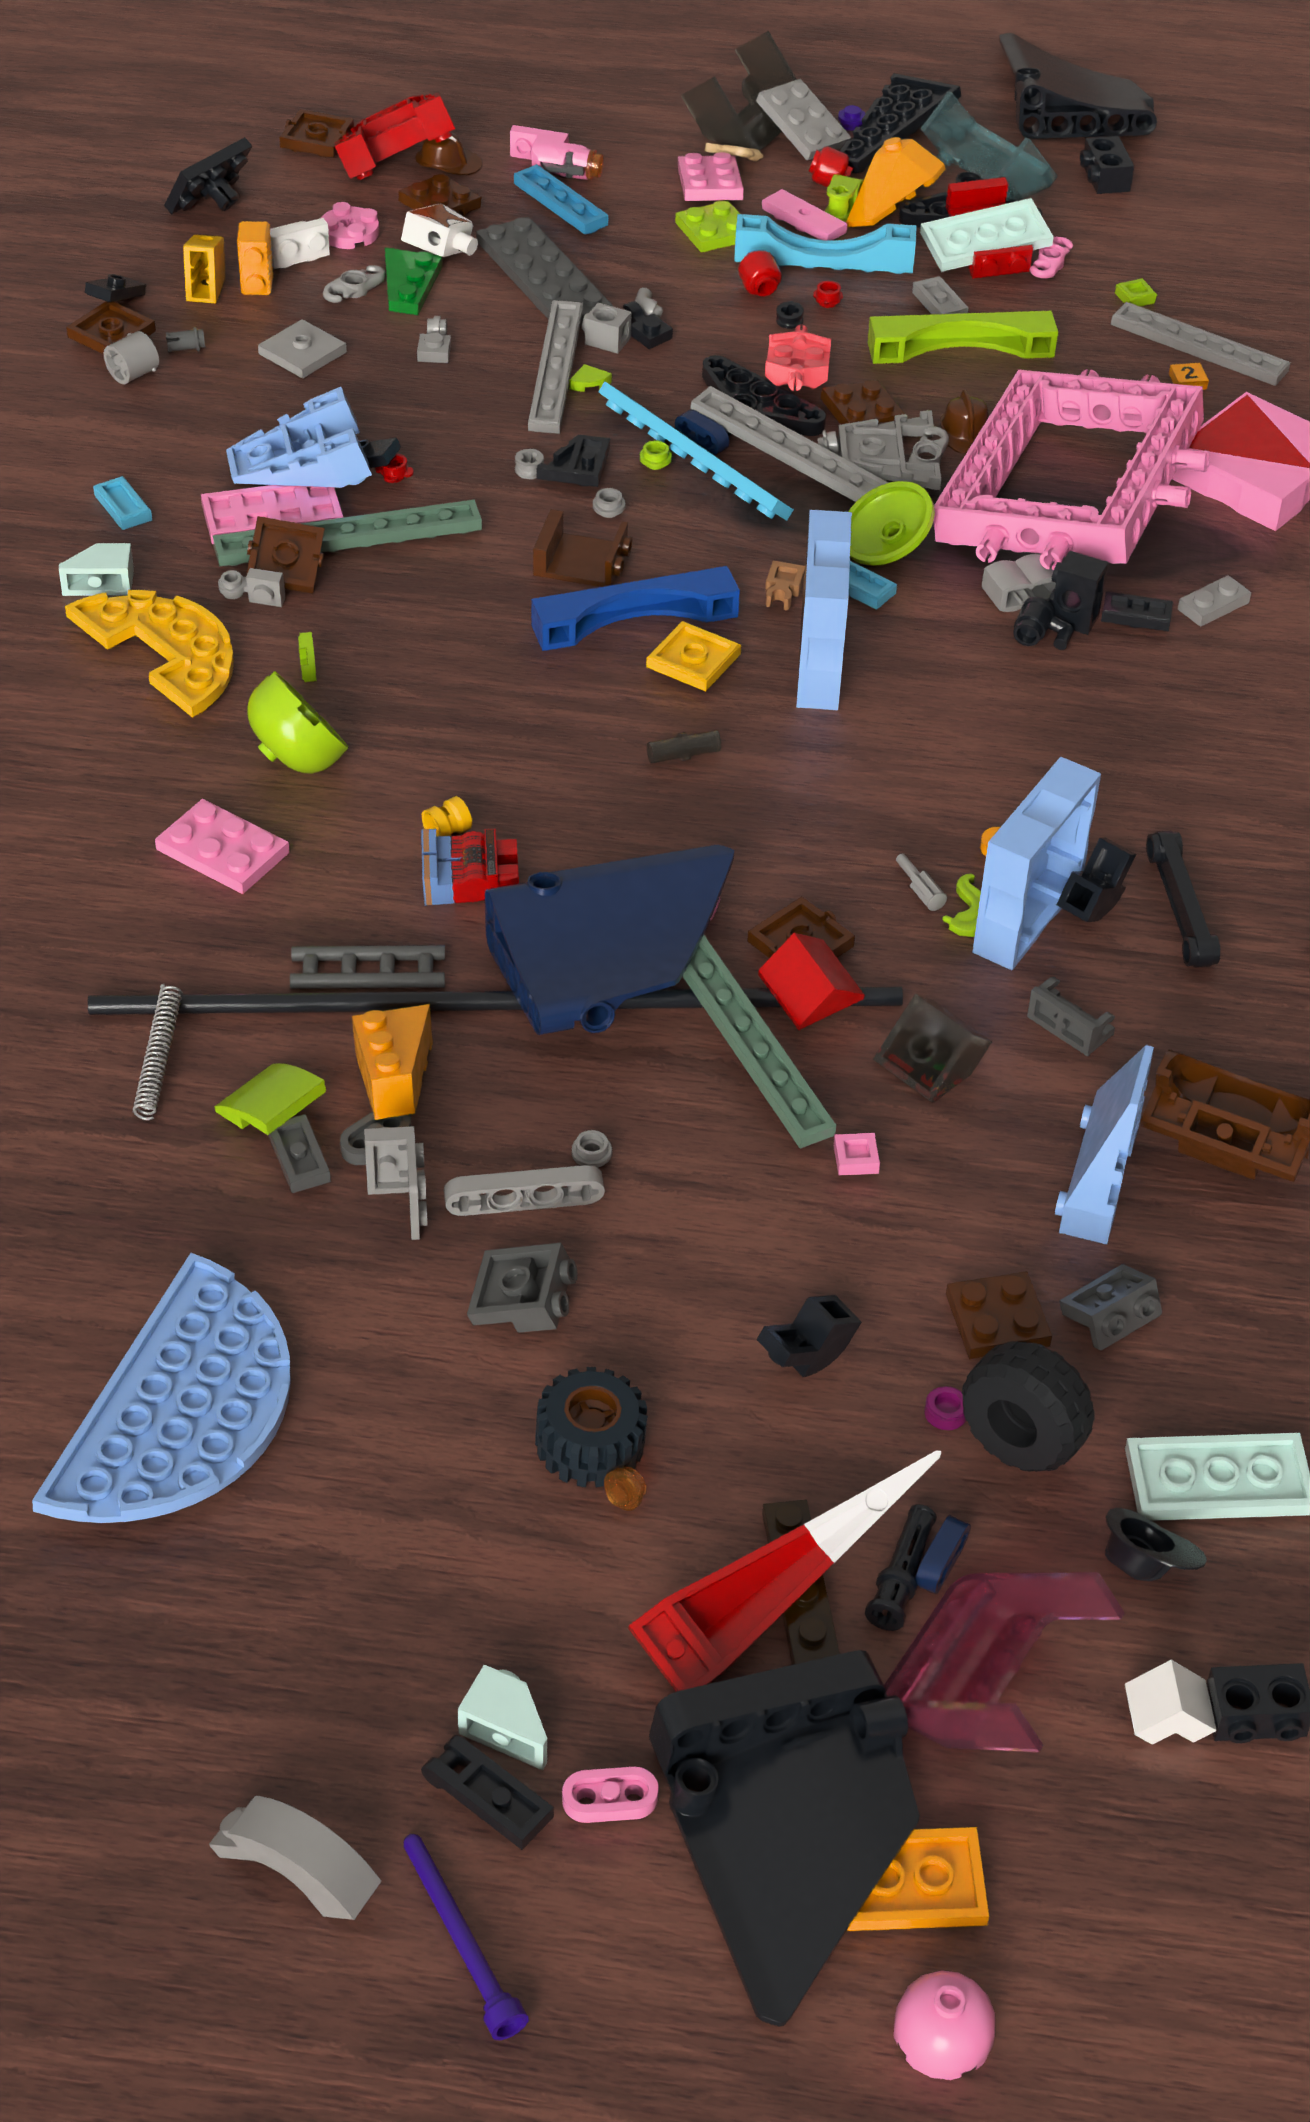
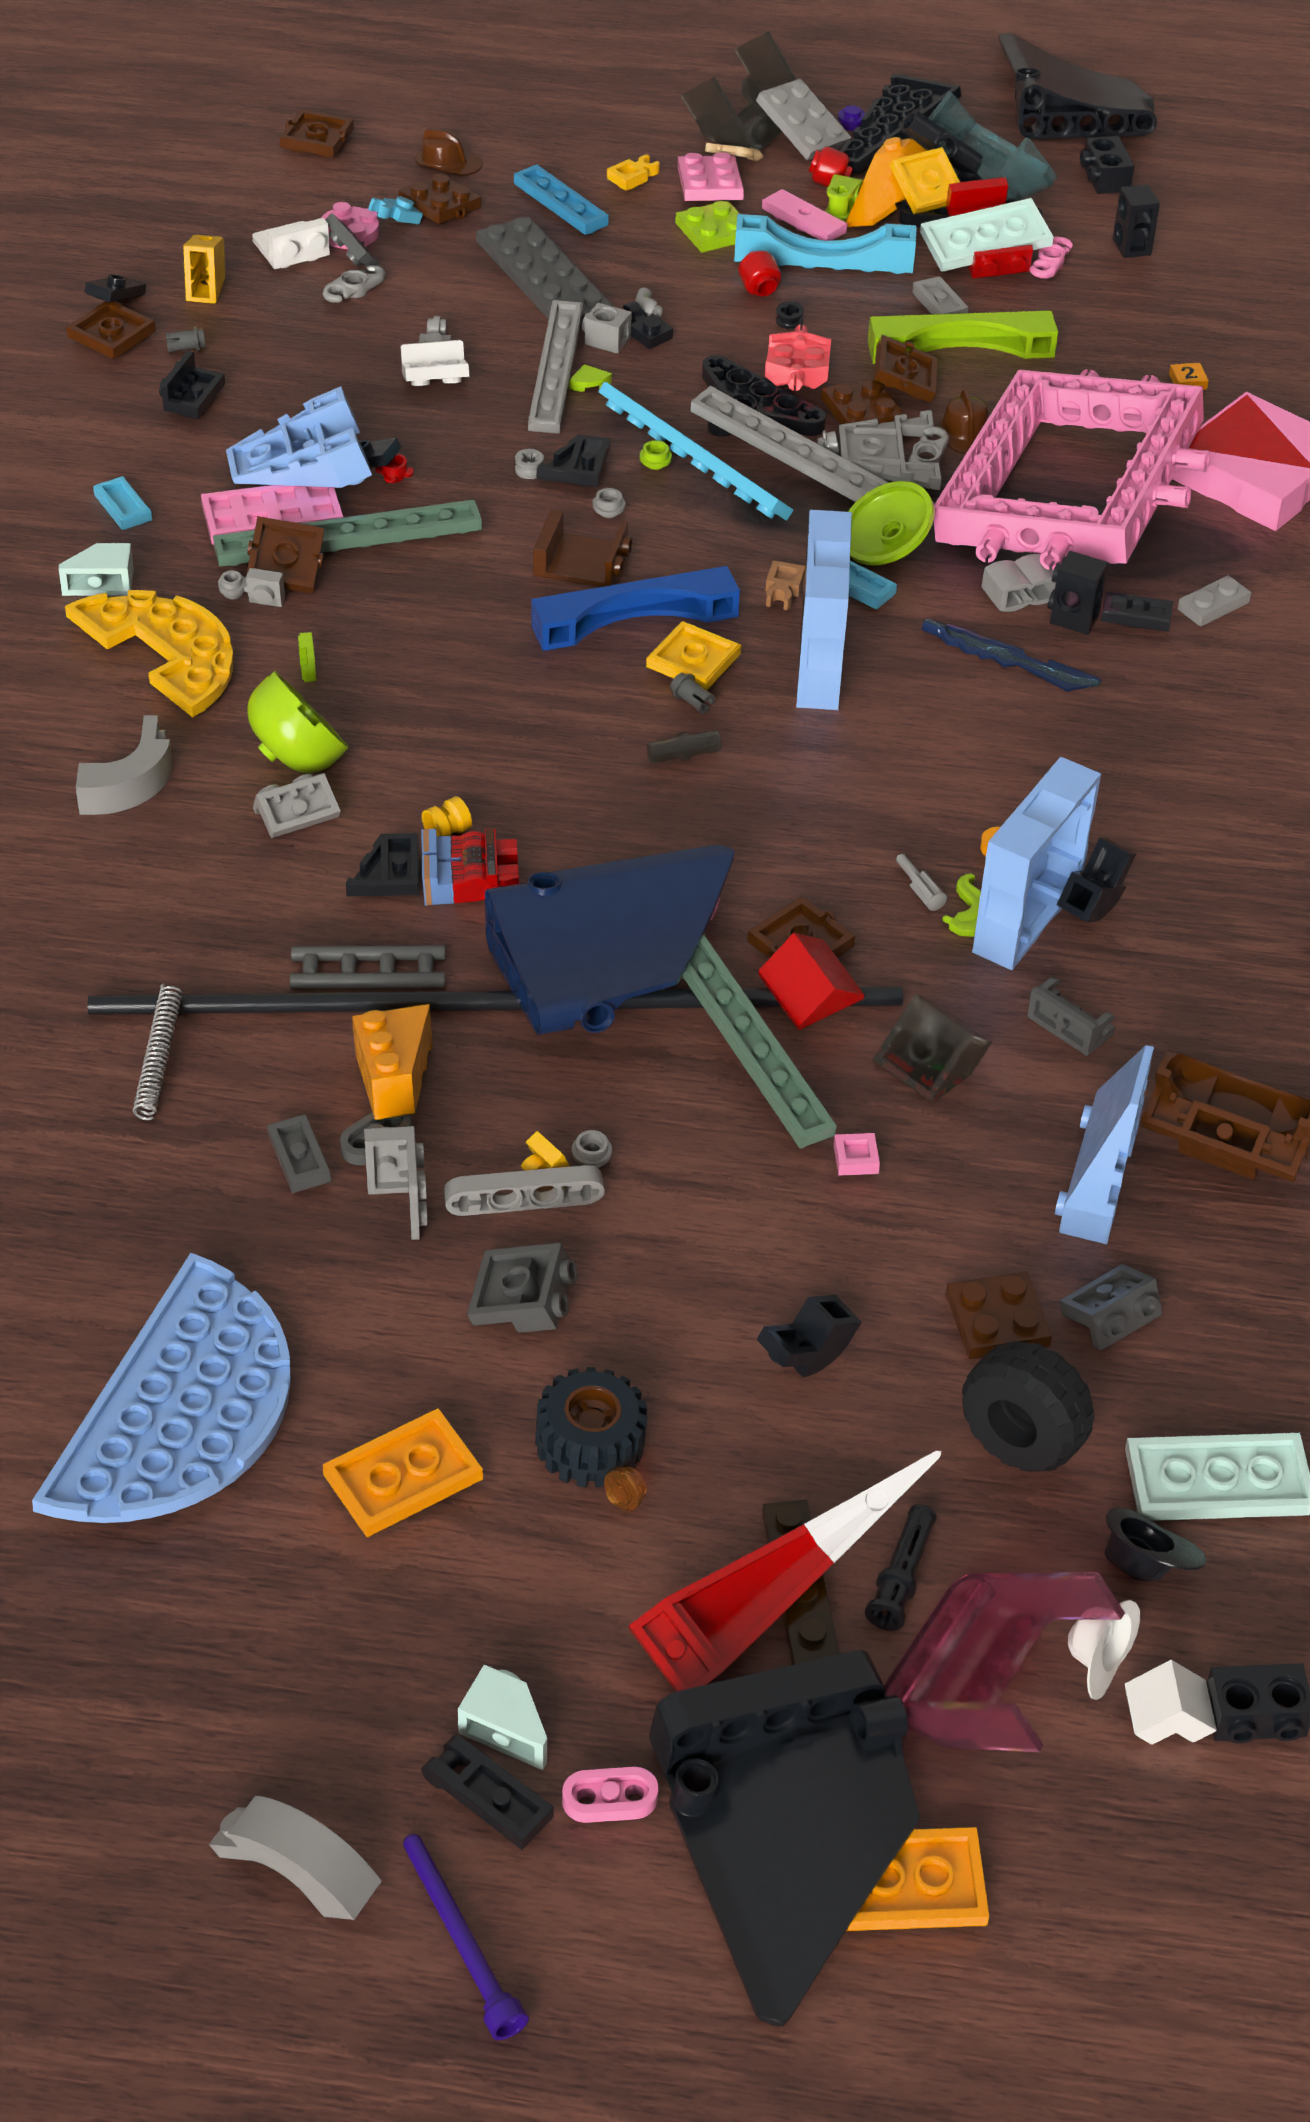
(129, 781): none -> light grey arch
(131, 357): light grey piece -> none
(190, 388): none -> black bracket
(210, 178): black plate -> none
(222, 846): bright pink plate -> none
(255, 258): light orange brick -> none
(271, 1097): lime slope -> none
(296, 805): none -> light grey bracket
(302, 348): light grey plate -> none
(344, 236): none -> dark grey plate
(388, 868): none -> black wing
(392, 132): red wedge -> none
(398, 209): none -> medium azure plate
(402, 1472): none -> light orange plate
(410, 278): green wing -> none
(433, 361): none -> white bracket
(439, 231): white torso -> none
(544, 1154): none -> yellow tile
(555, 153): bright pink plate -> none
(631, 174): none -> yellow plate
(687, 689): none -> dark grey pin
(703, 431): dark blue beam -> none
(828, 294): red plate -> none
(906, 370): none -> reddish brown plate
(924, 179): none -> yellow plate
(930, 134): none -> black piece
(942, 1554): dark blue beam -> none
(945, 1408): magenta tile -> none
(945, 2025): bright pink cylinder -> none
(1009, 655): none -> dark blue sword
(1035, 619): black piece -> none
(1104, 1646): none -> white piece
(1136, 221): none -> black brick
(1136, 292): lime tile -> none
(1198, 945): black piece -> none
(1200, 343): light grey tile -> none

